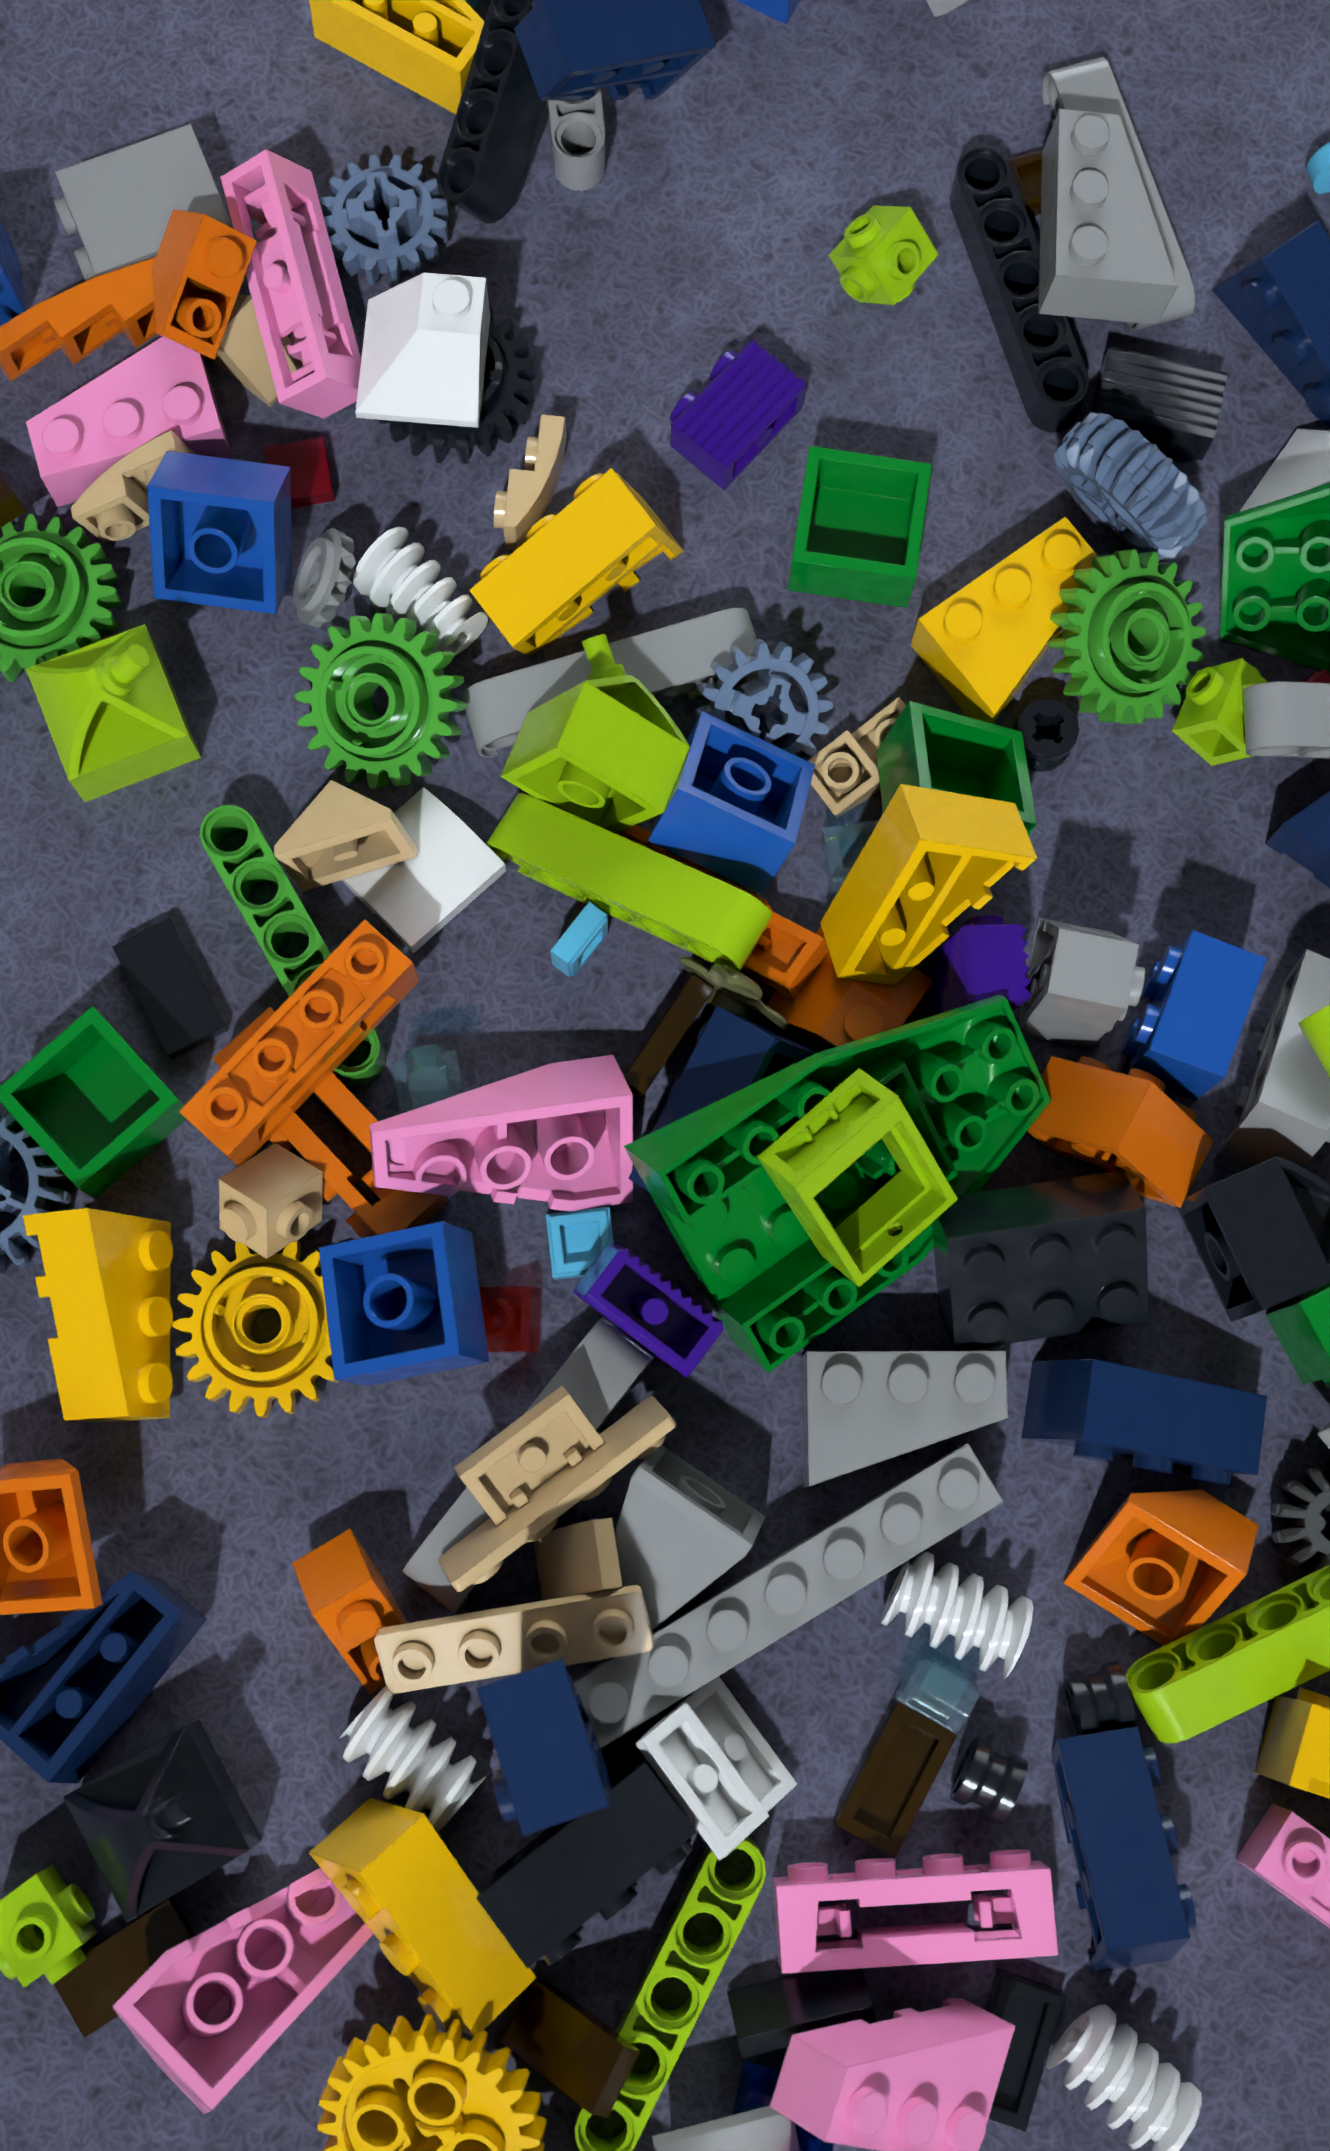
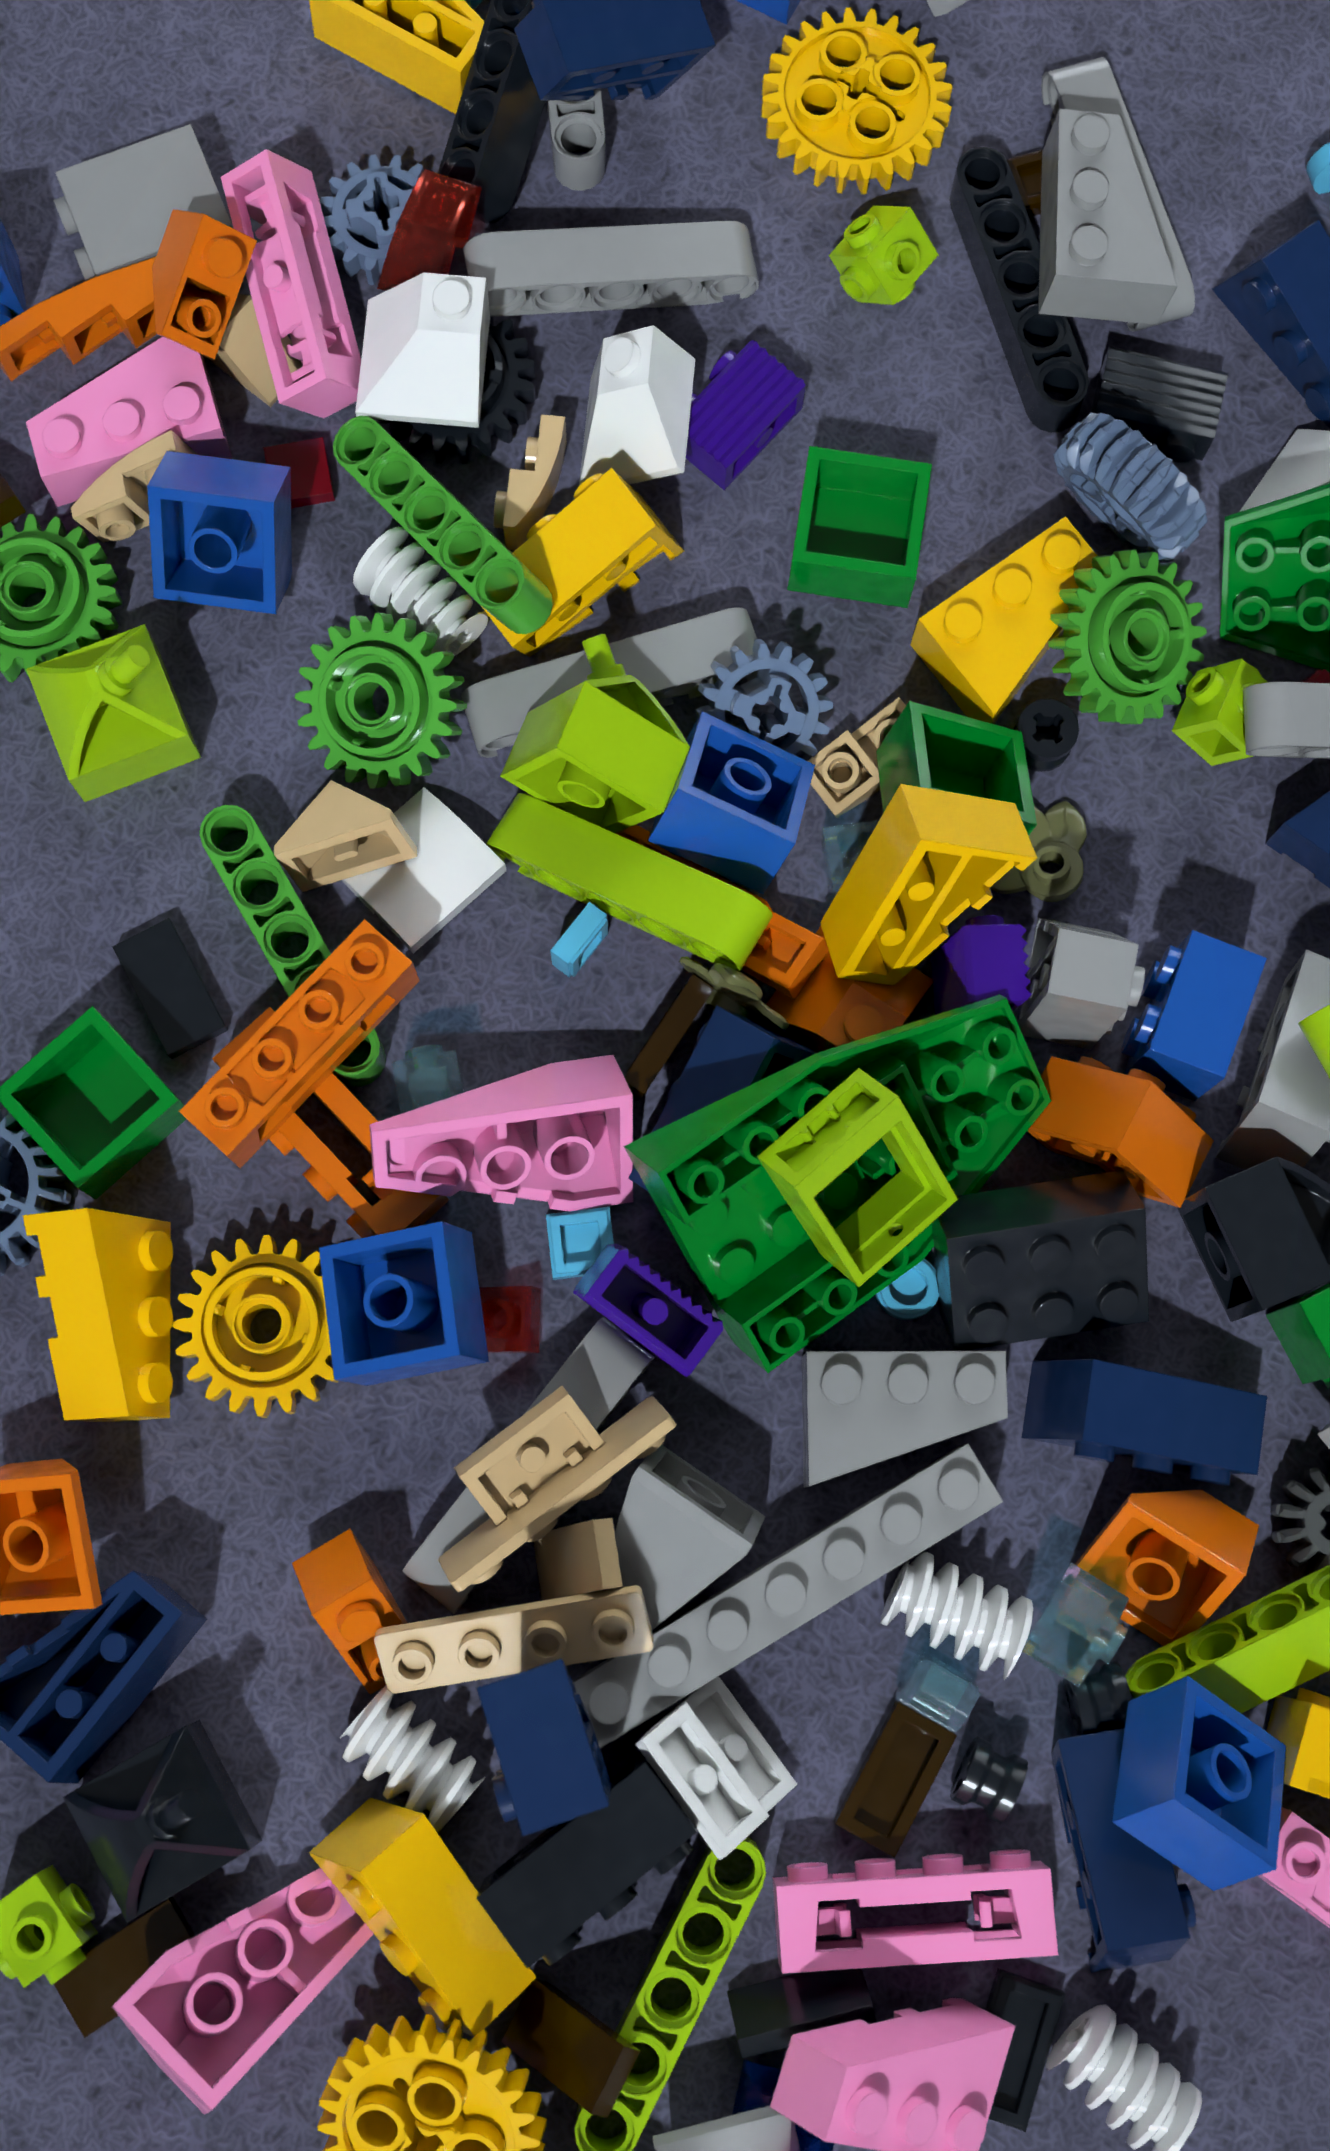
(270, 1200): tan brick -> none
(323, 577): light grey gear -> none
(429, 229): none -> clear red slope
(443, 525): none -> bright green beam
(613, 267): none -> light grey beam
(638, 407): none -> white slope
(856, 100): none -> yellow gear
(911, 1293): none -> medium azure tile
(1055, 840): none -> olive plate
(1077, 1625): none -> clear light blue brick
(1200, 1784): none -> blue brick

